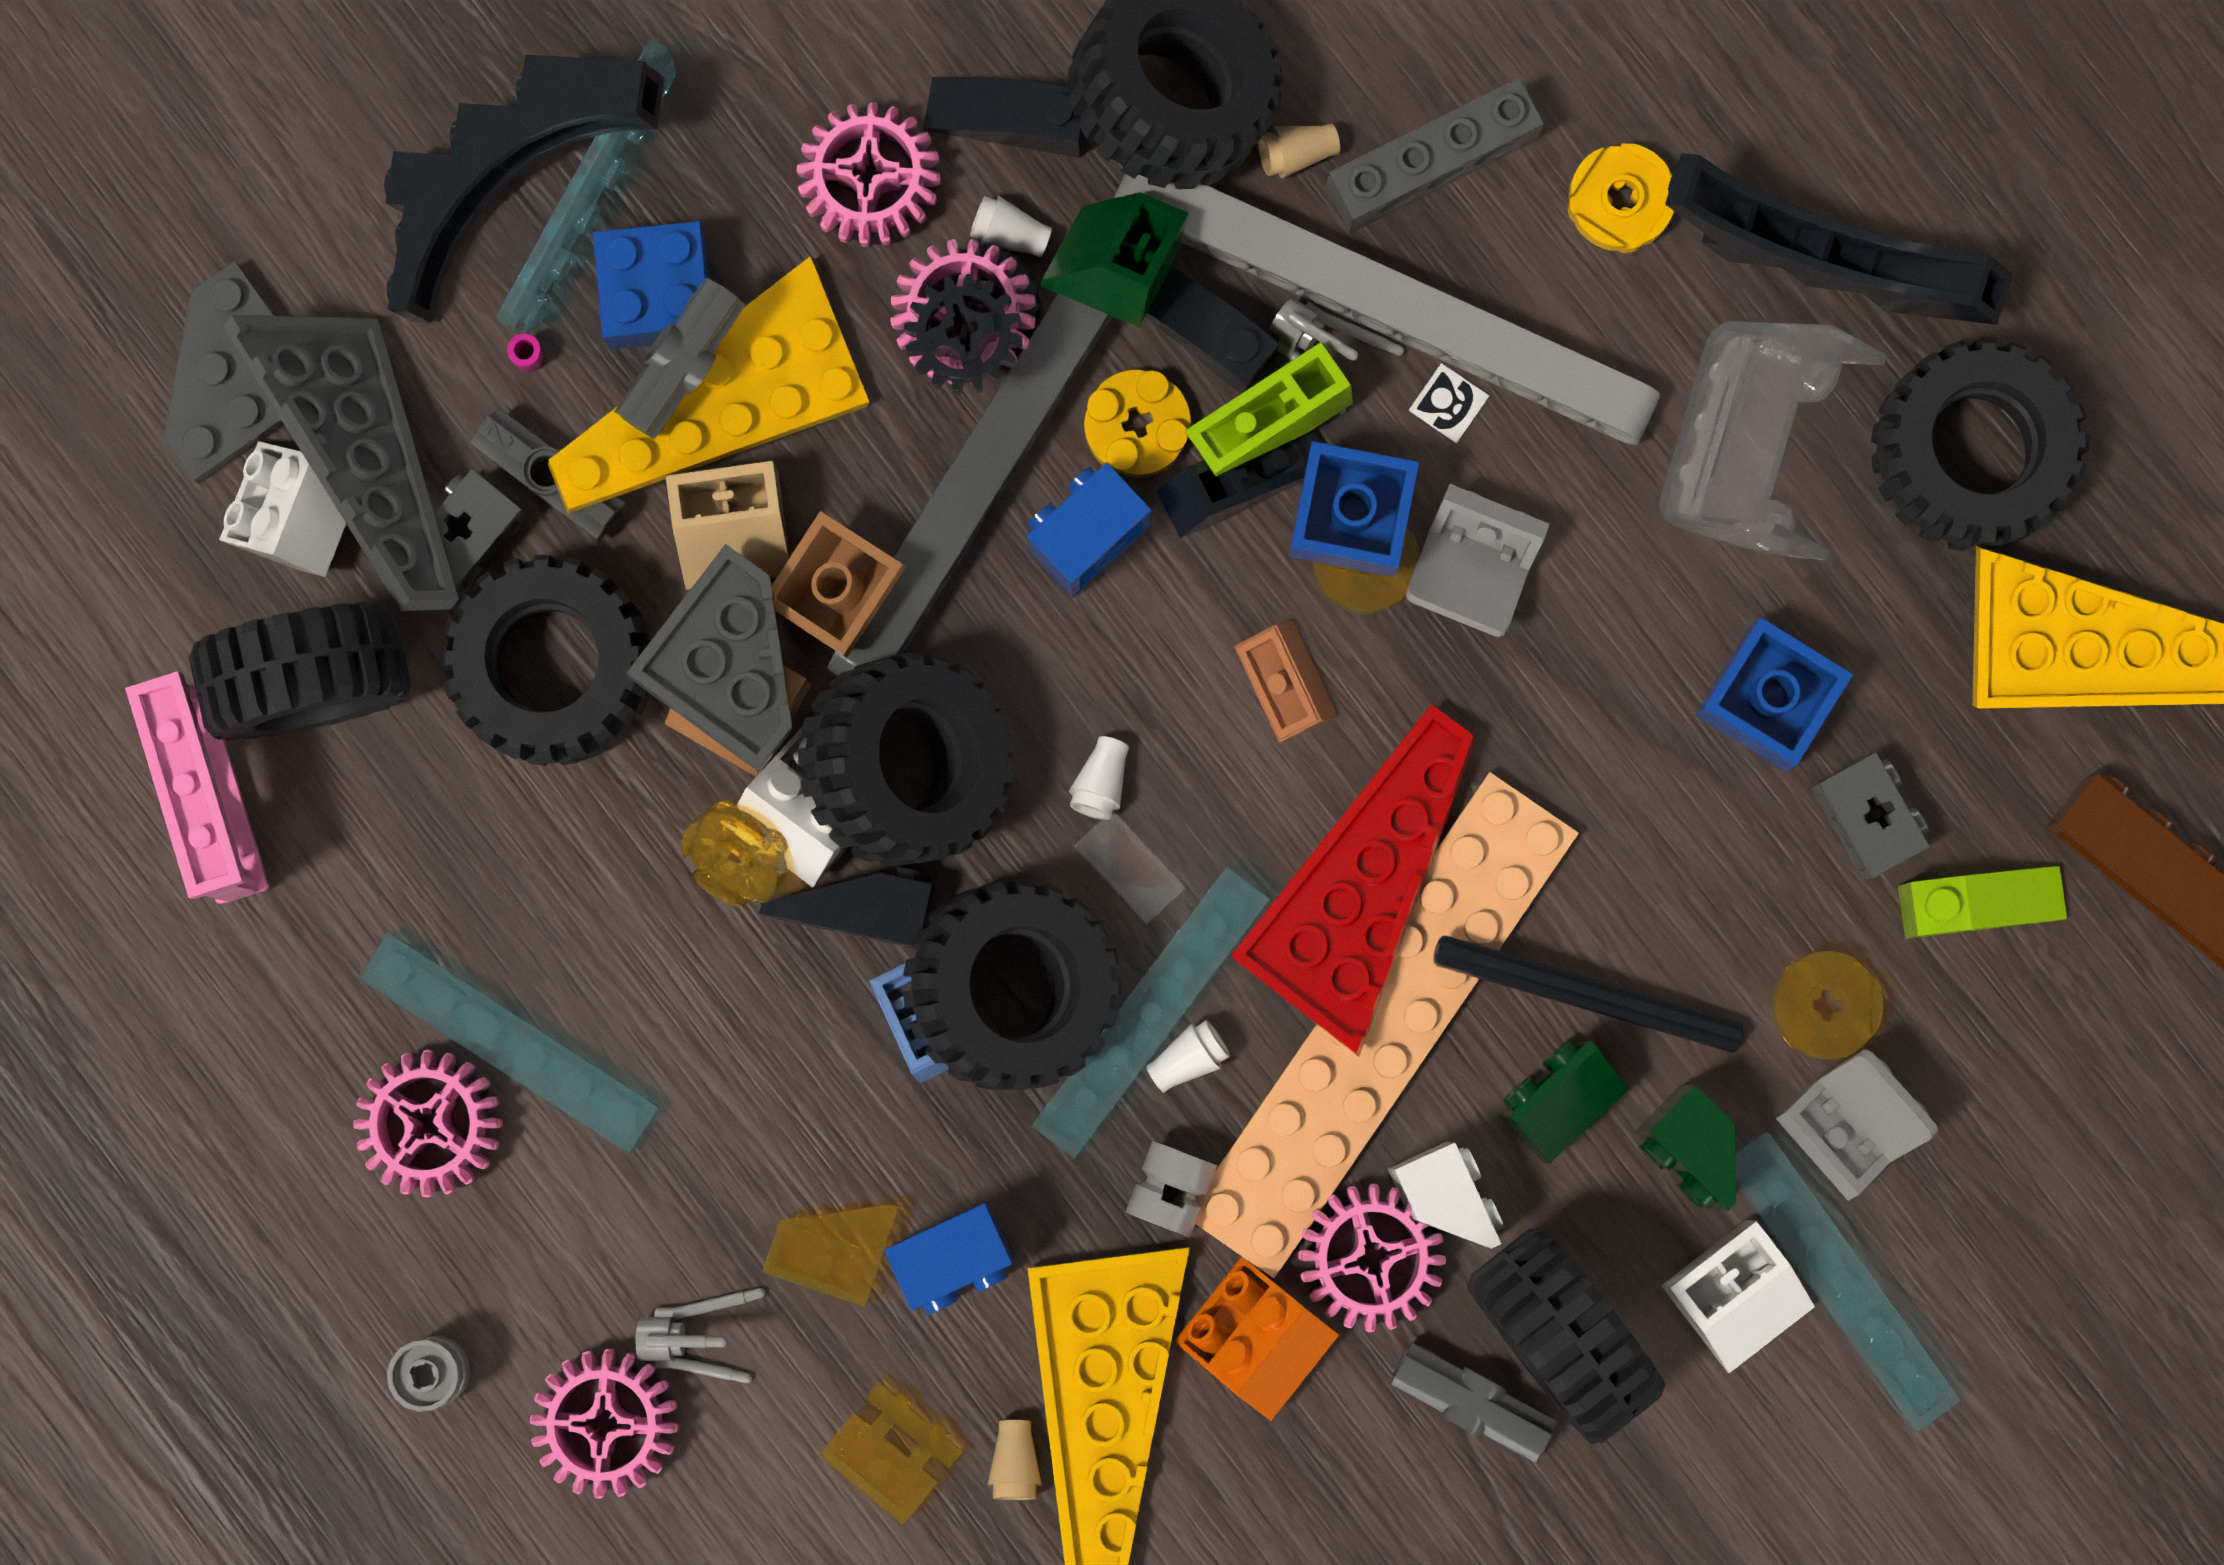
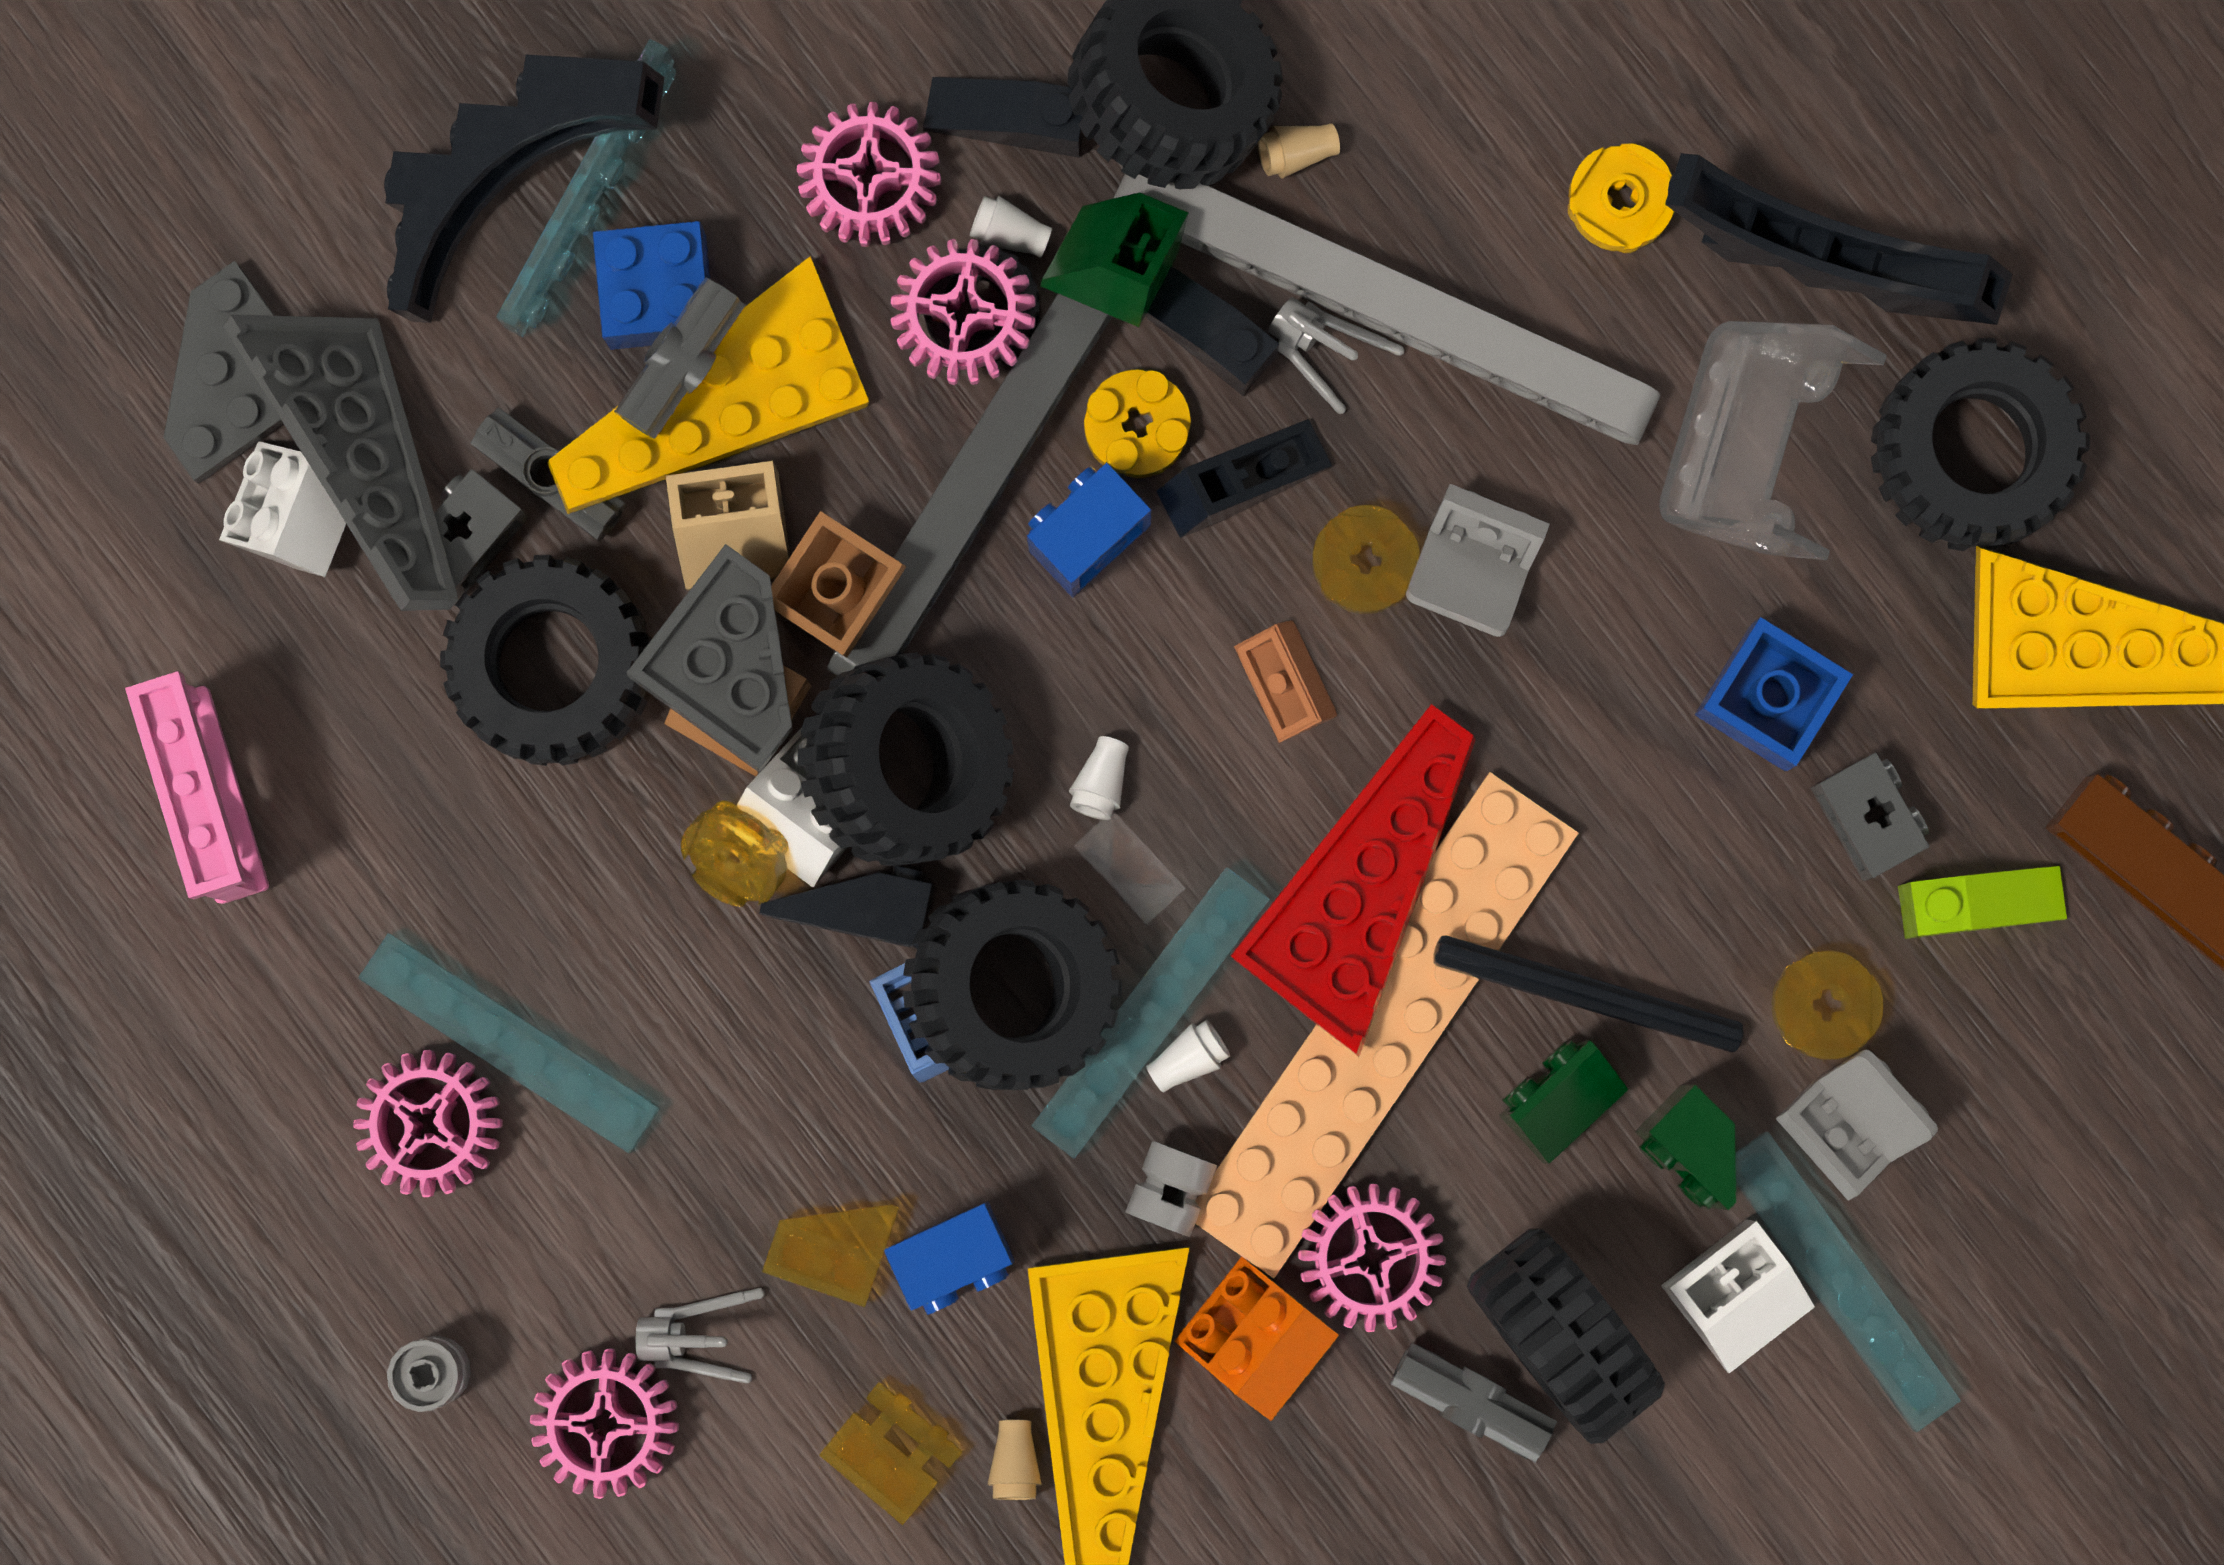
(299, 670): black tyre -> none
(523, 340): dark pink piece -> none
(941, 339): black gear -> none
(1273, 411): lime slope -> none
(1353, 509): blue brick -> none
(1434, 155): dark grey brick -> none
(1444, 1194): white slope -> none
(1448, 403): white sticker -> none

